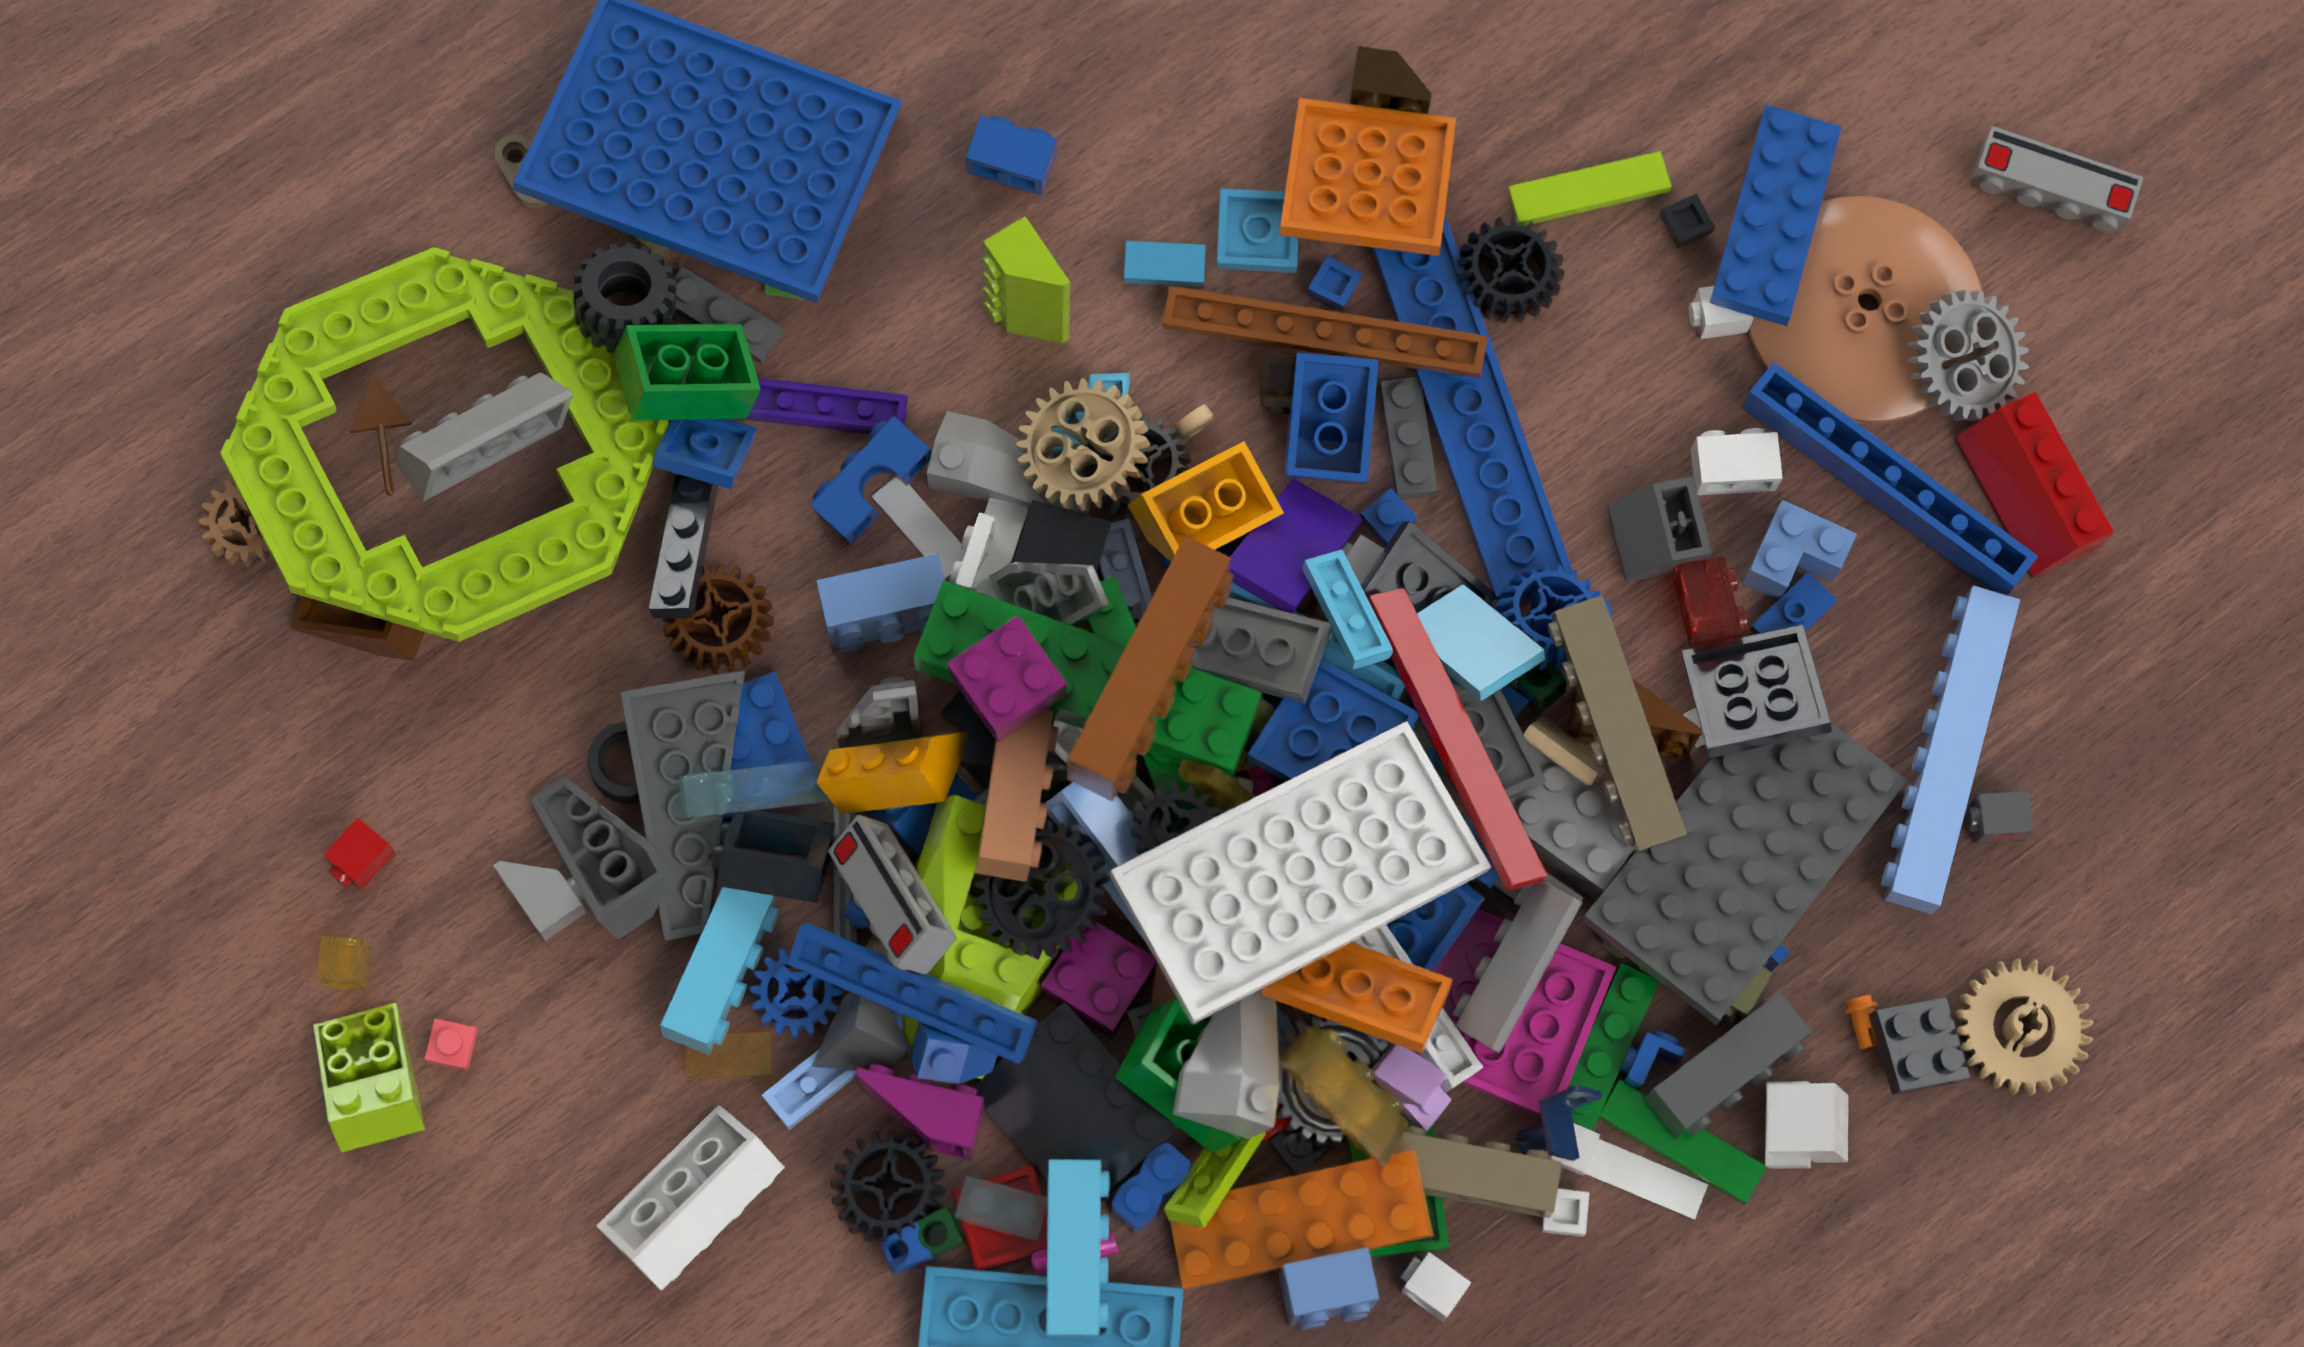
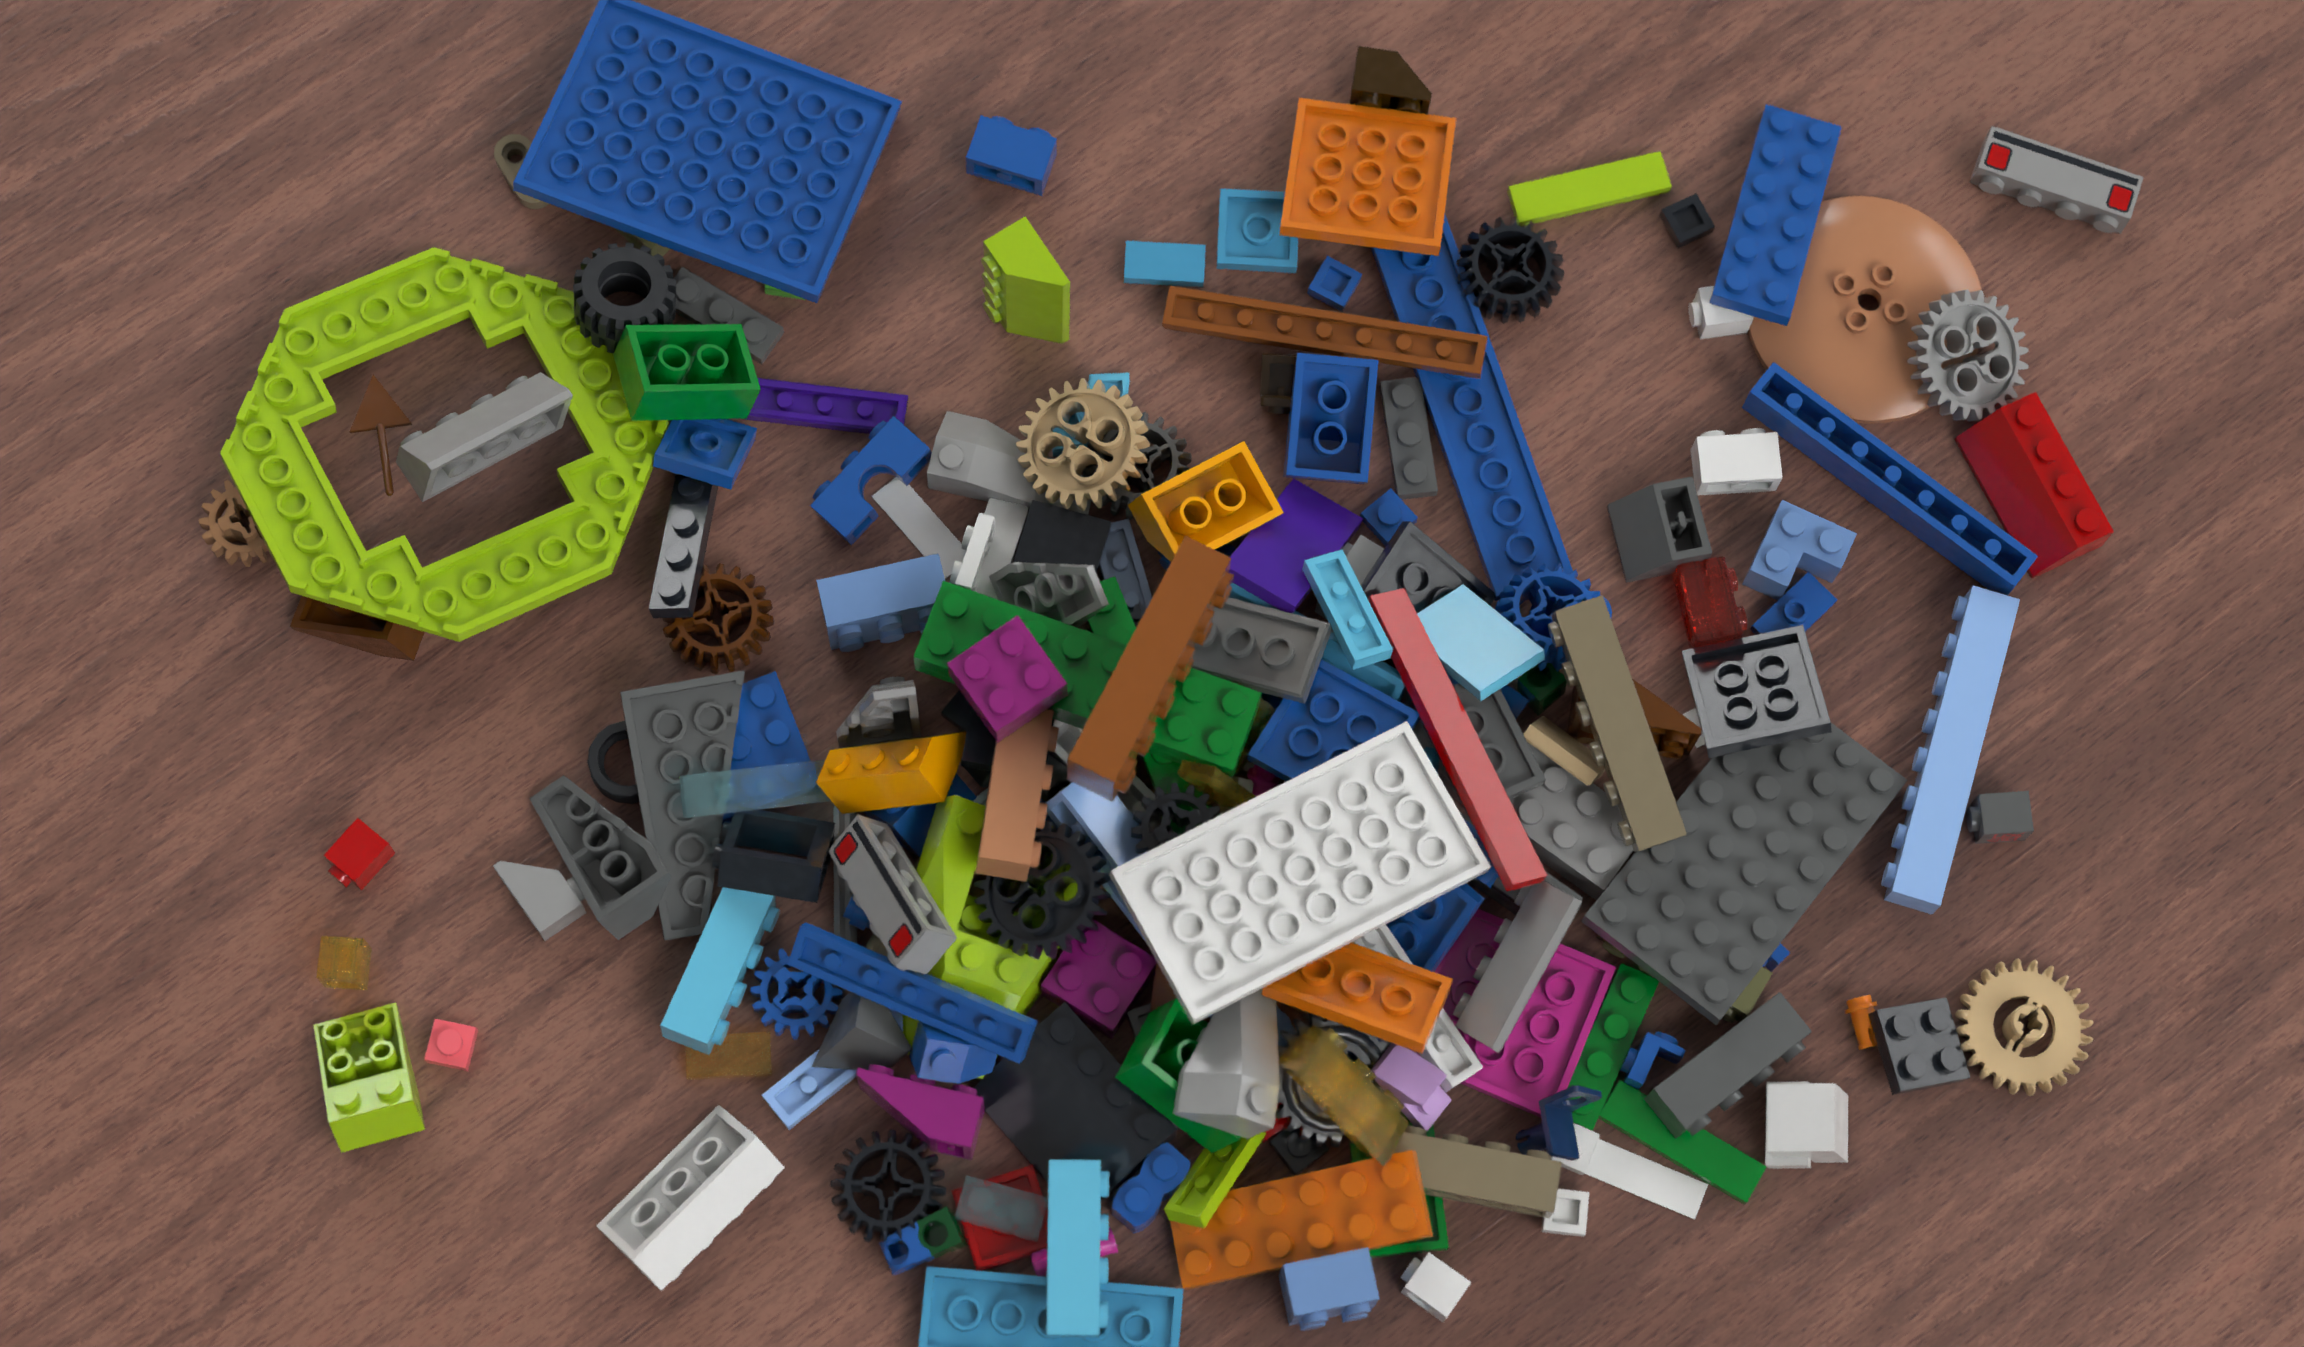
(1194, 422): tan tile -> none

